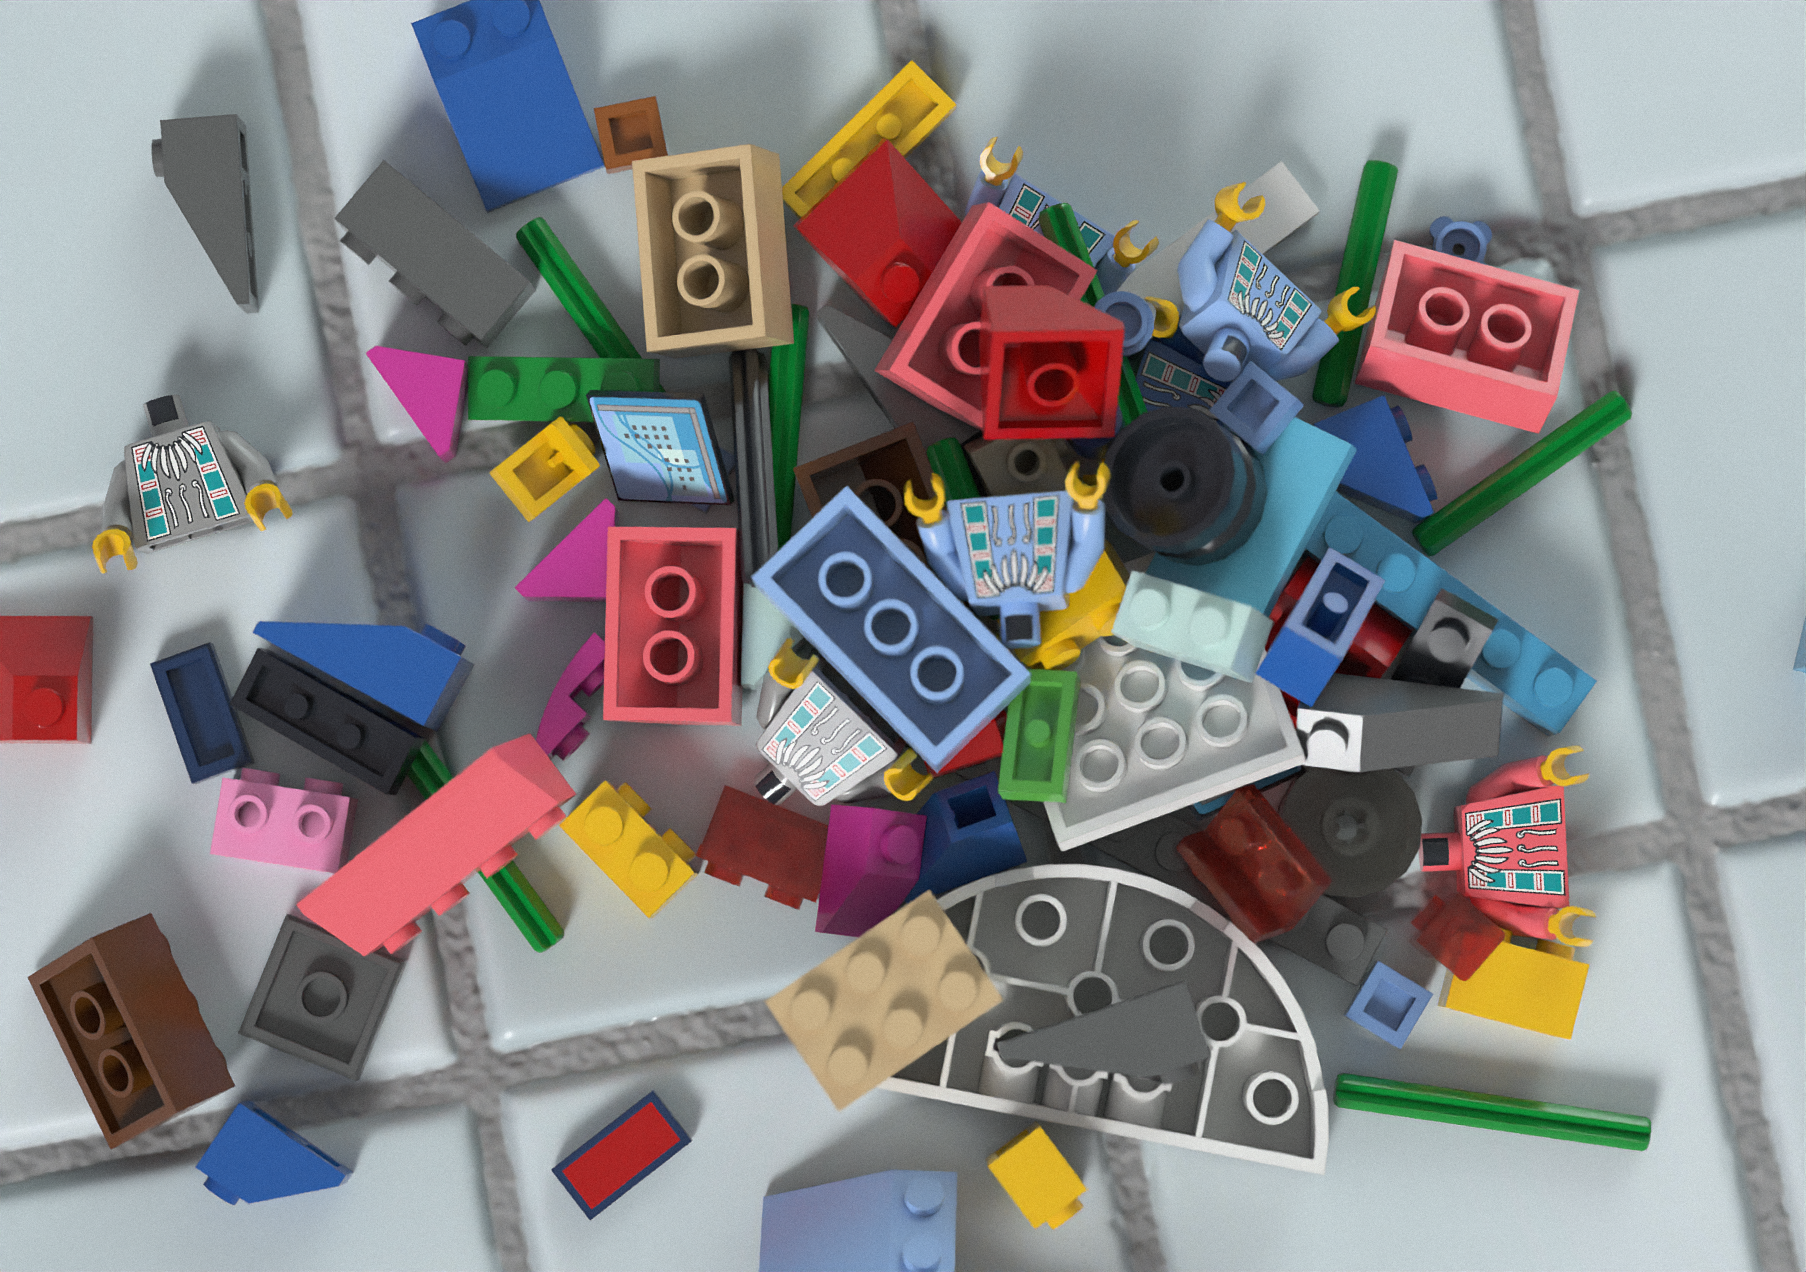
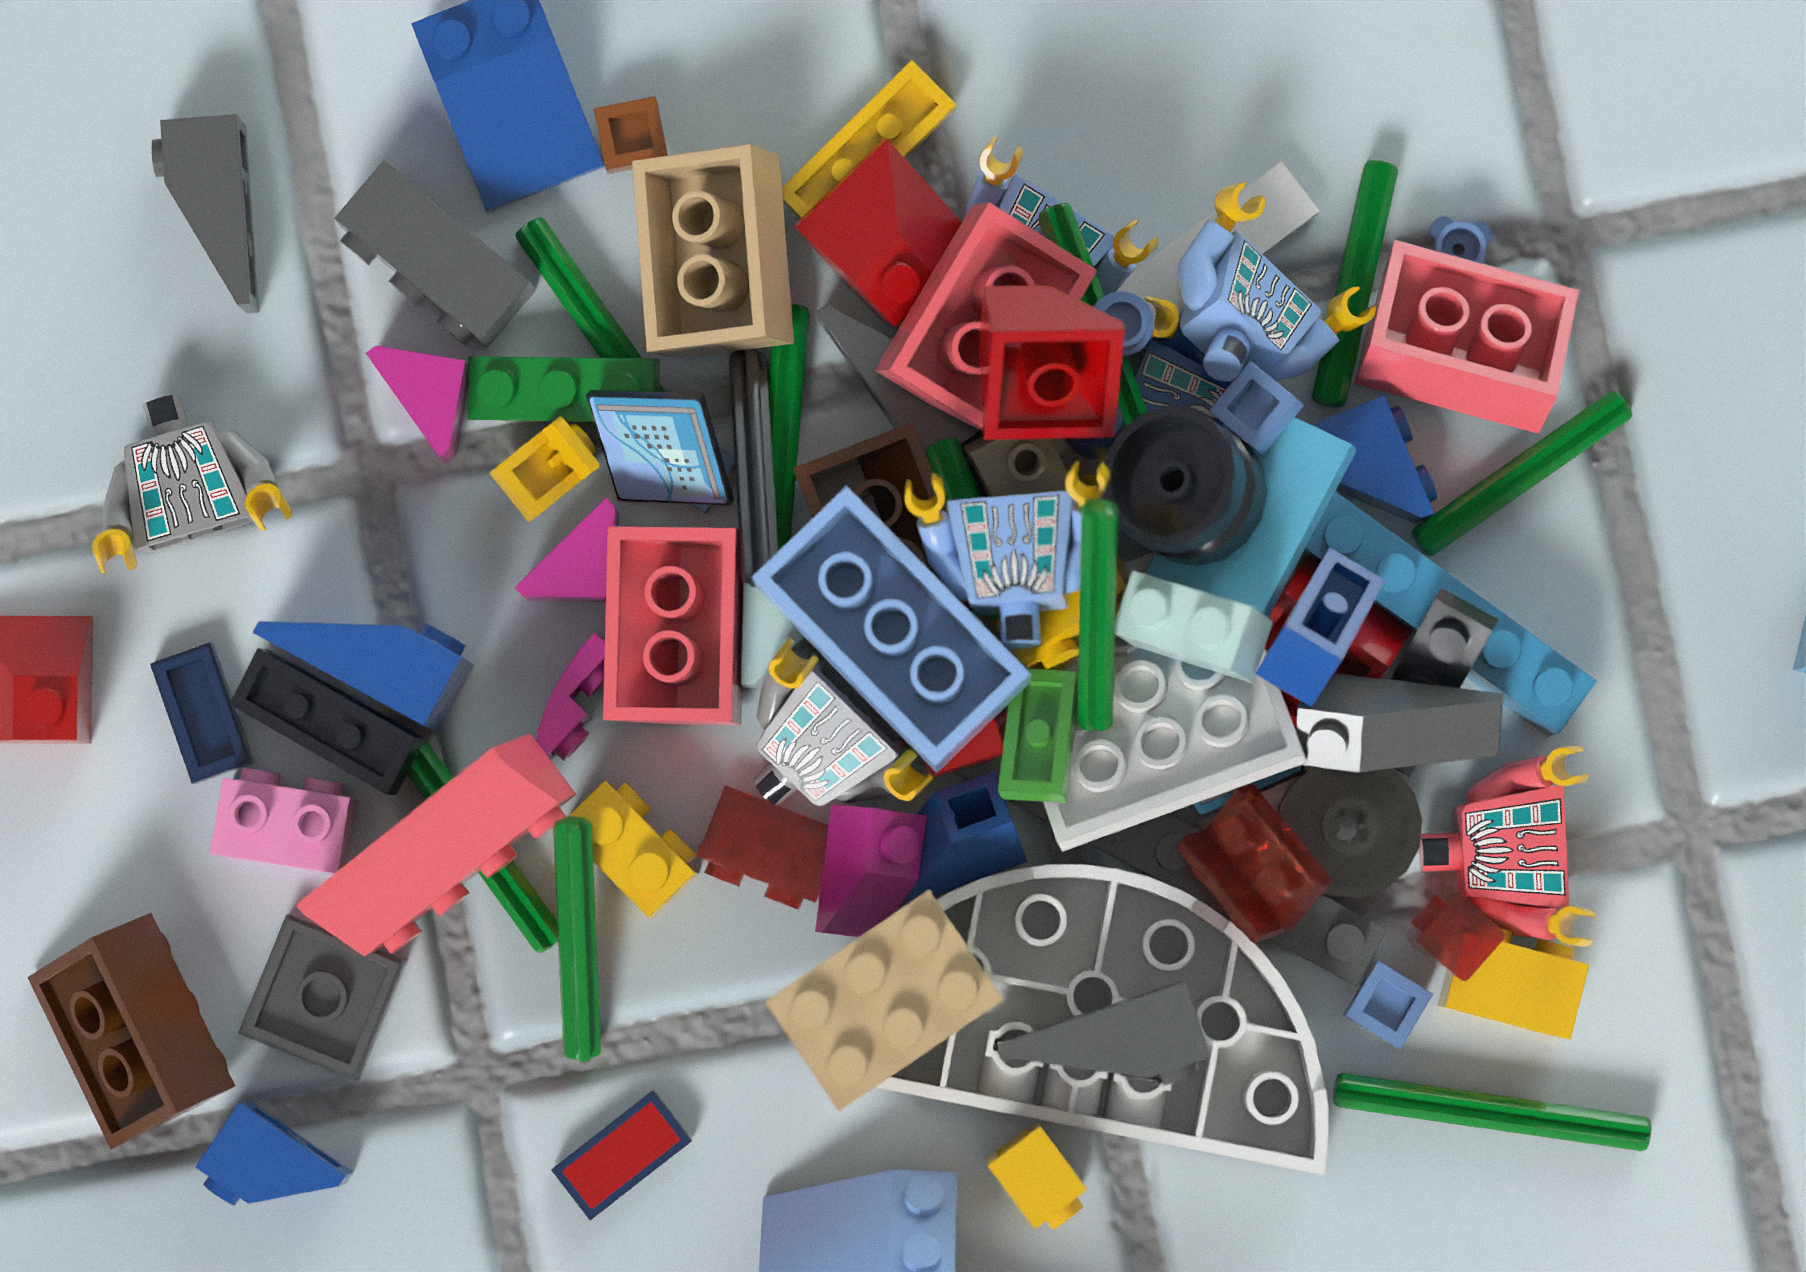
(577, 938): none -> green axle
(1097, 614): none -> green axle

